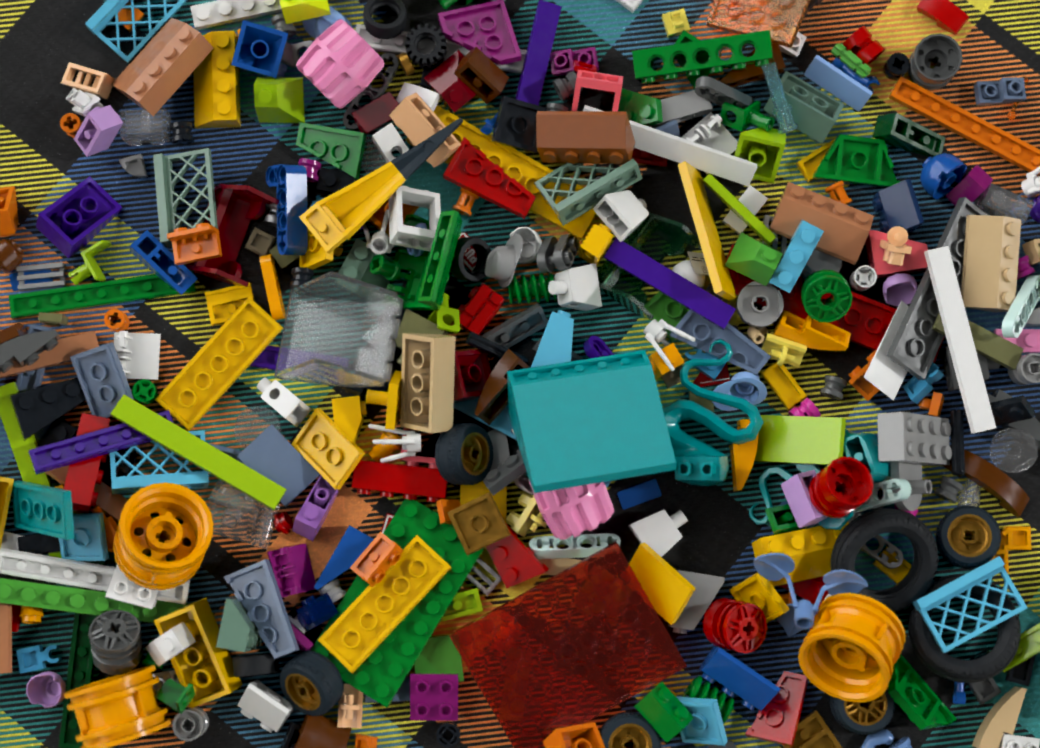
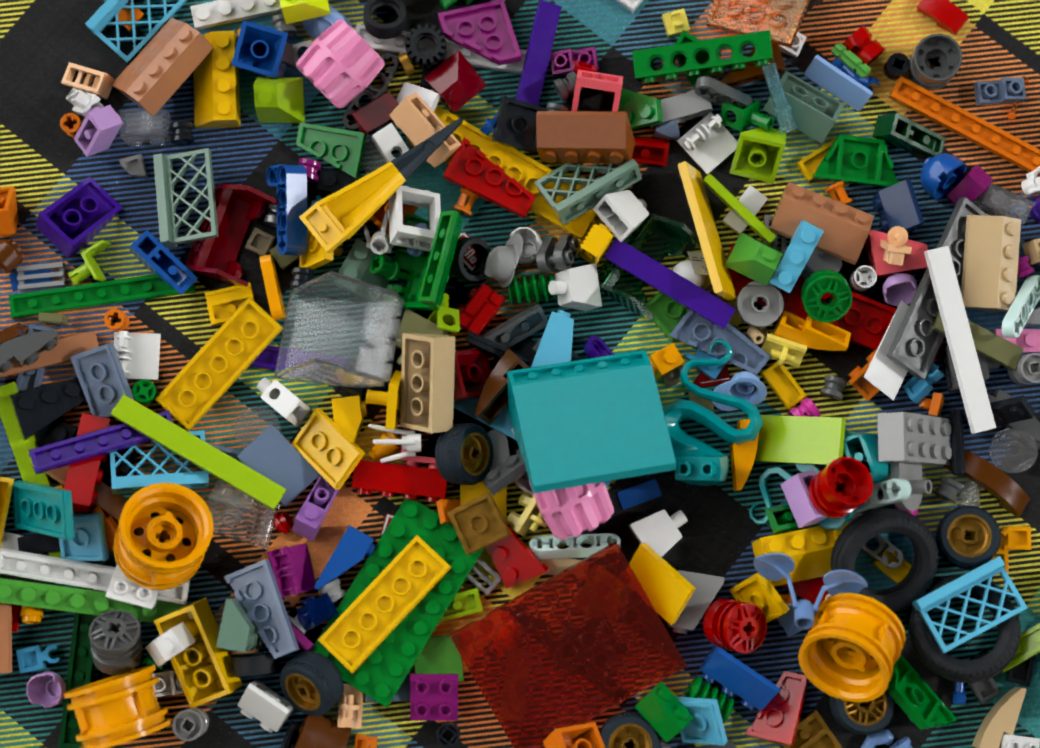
(175, 695): green bracket -> none
(195, 243): orange bracket -> none
(377, 559): orange bracket -> none
(481, 75): reddish brown brick -> none
(657, 332): white plant -> none
(695, 154): white tile -> none

